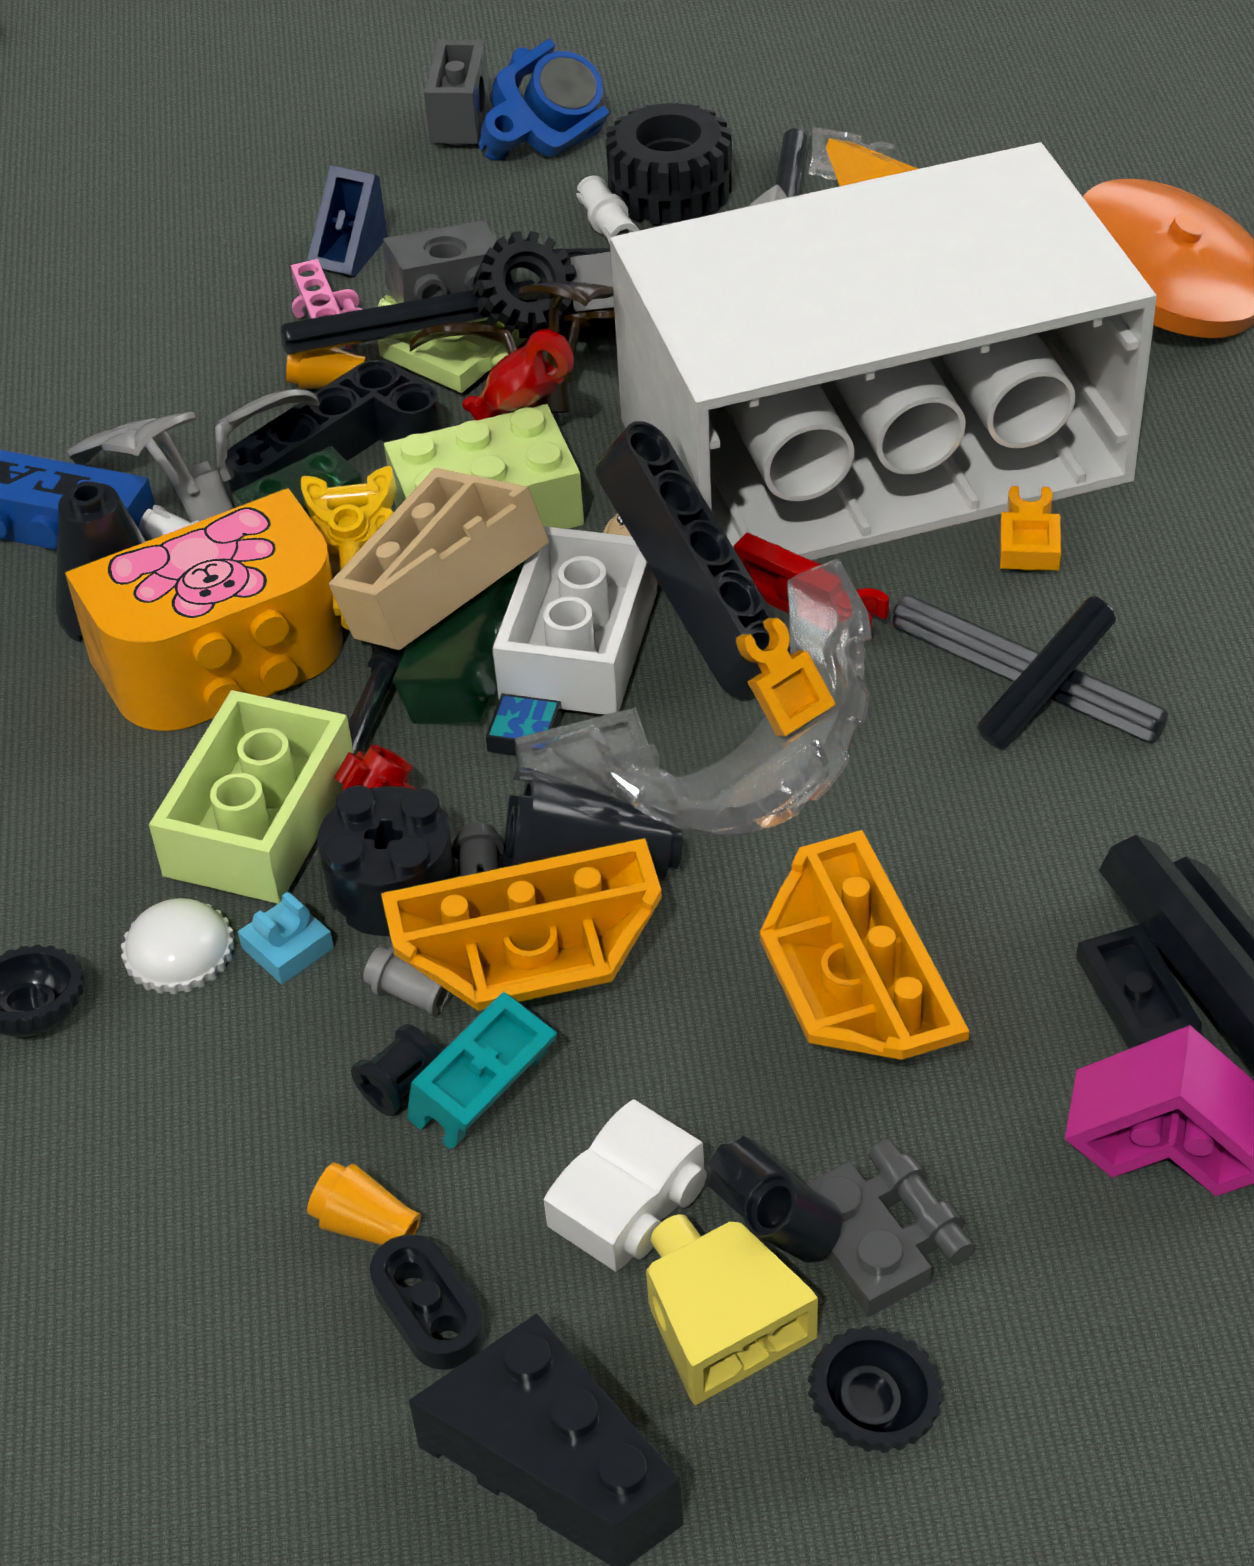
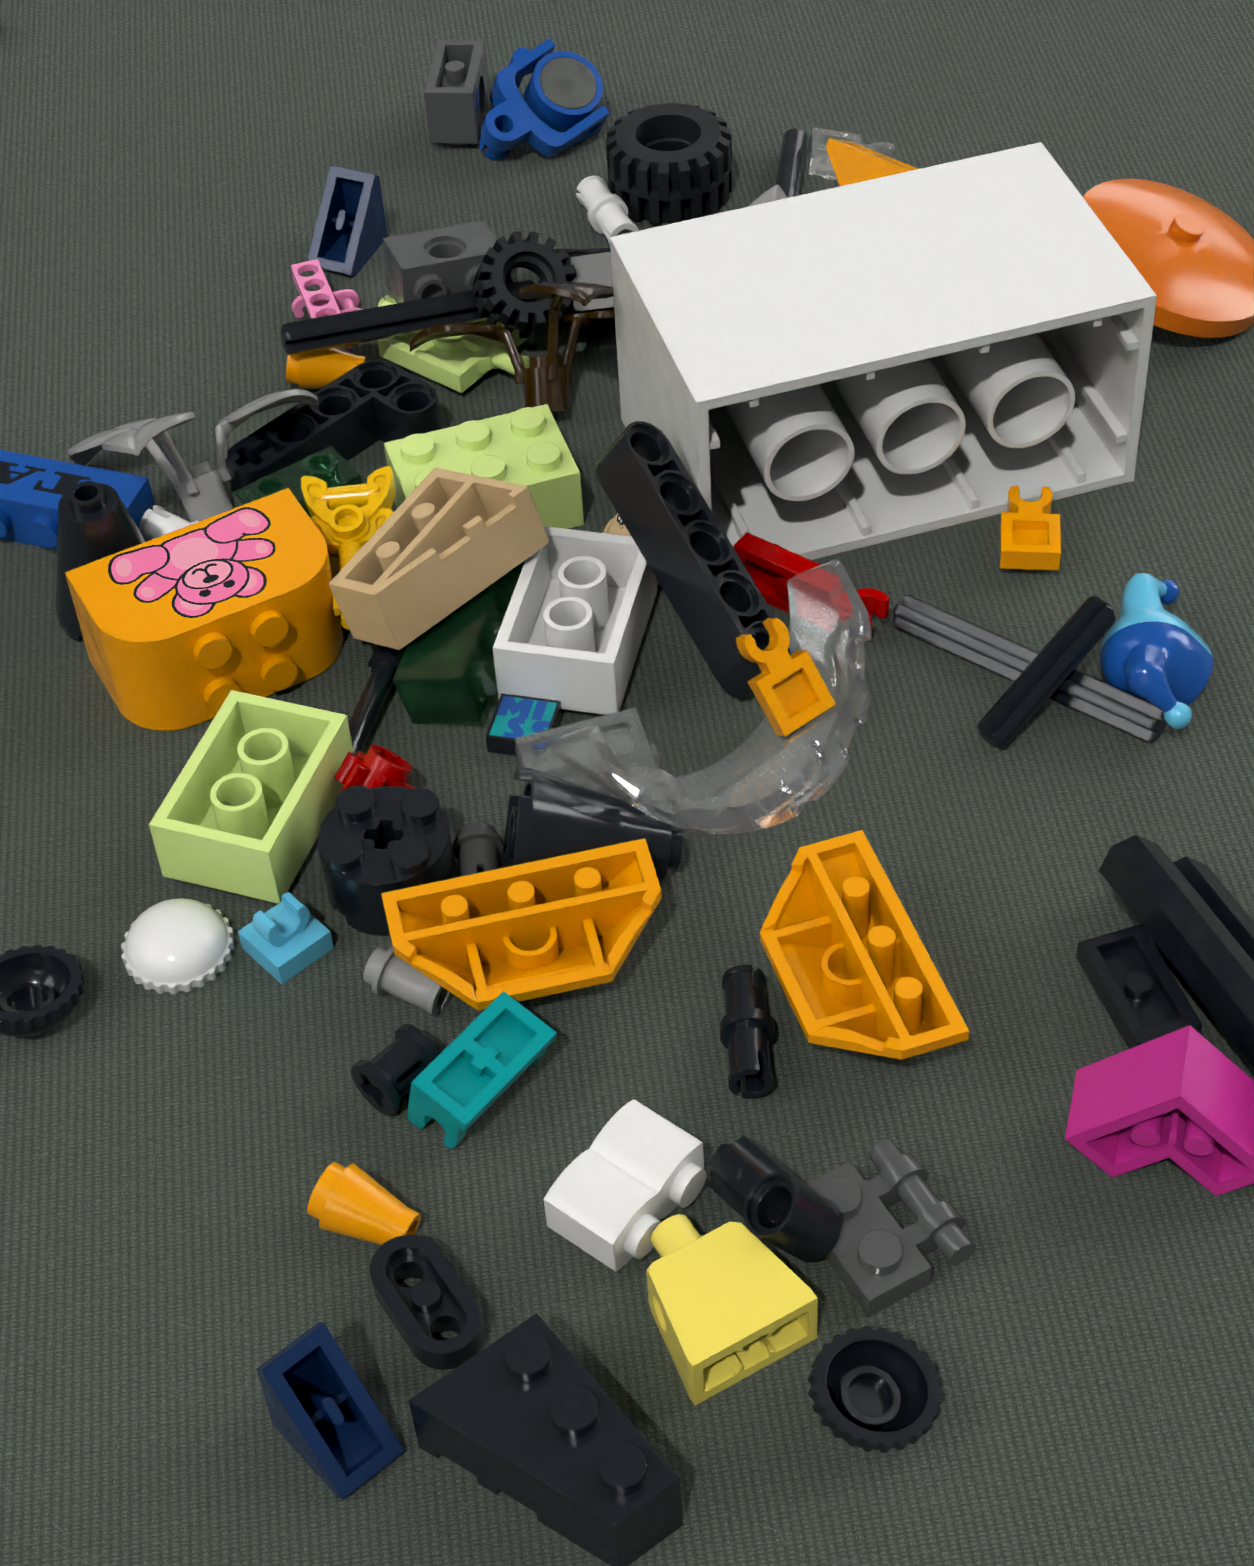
(327, 1412): none -> dark blue slope
(523, 376): red animal -> none
(747, 1032): none -> black pin
(1155, 651): none -> blue piece

